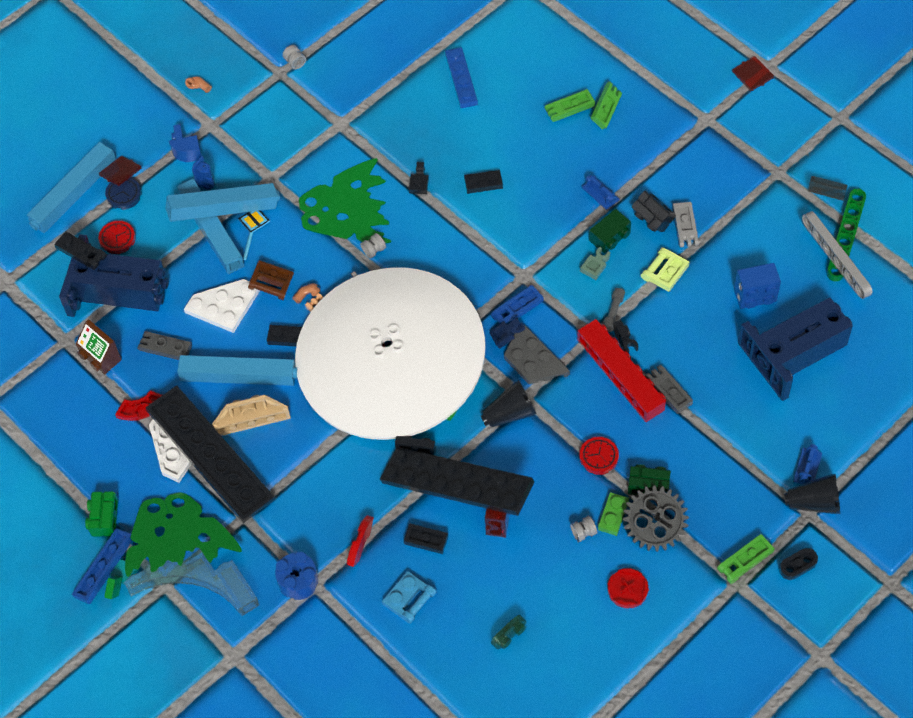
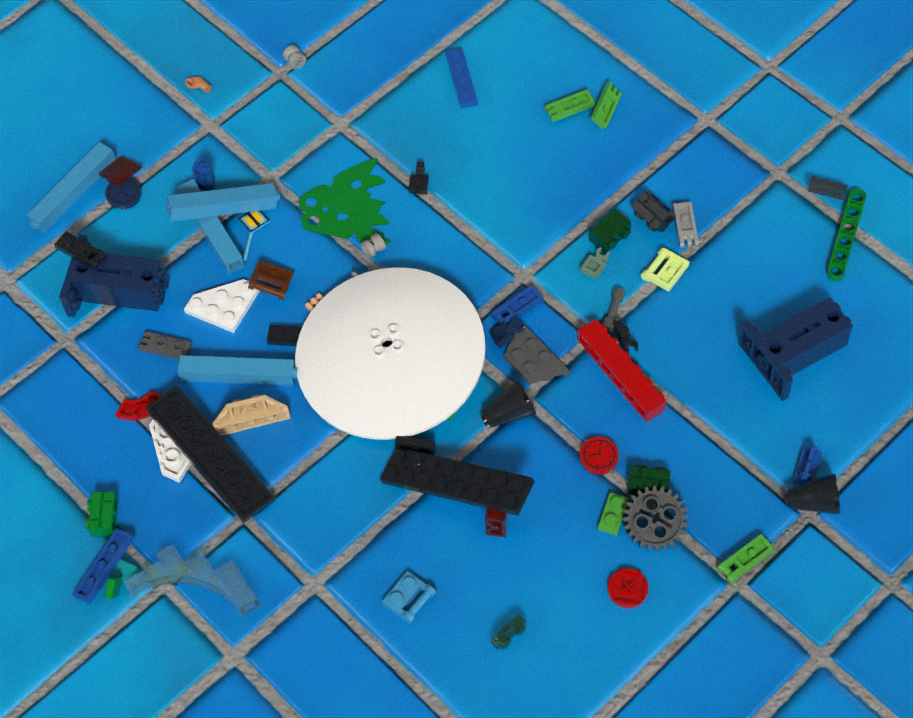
(97, 348): slope -> none
(117, 237): red tile -> none
(179, 535): green piece -> none
(186, 148): blue brick -> none
(296, 565): blue brick -> none
(303, 291): nougat arm -> none
(358, 545): red tile -> none
(426, 538): black plate -> none
(483, 181): black plate -> none
(583, 529): light grey wheel -> none
(600, 192): blue hinge -> none
(673, 392): dark grey hinge -> none
(753, 73): clear red piece -> none
(757, 286): blue piece -> none
(797, 564): black plate -> none
(837, 255): light grey beam -> none

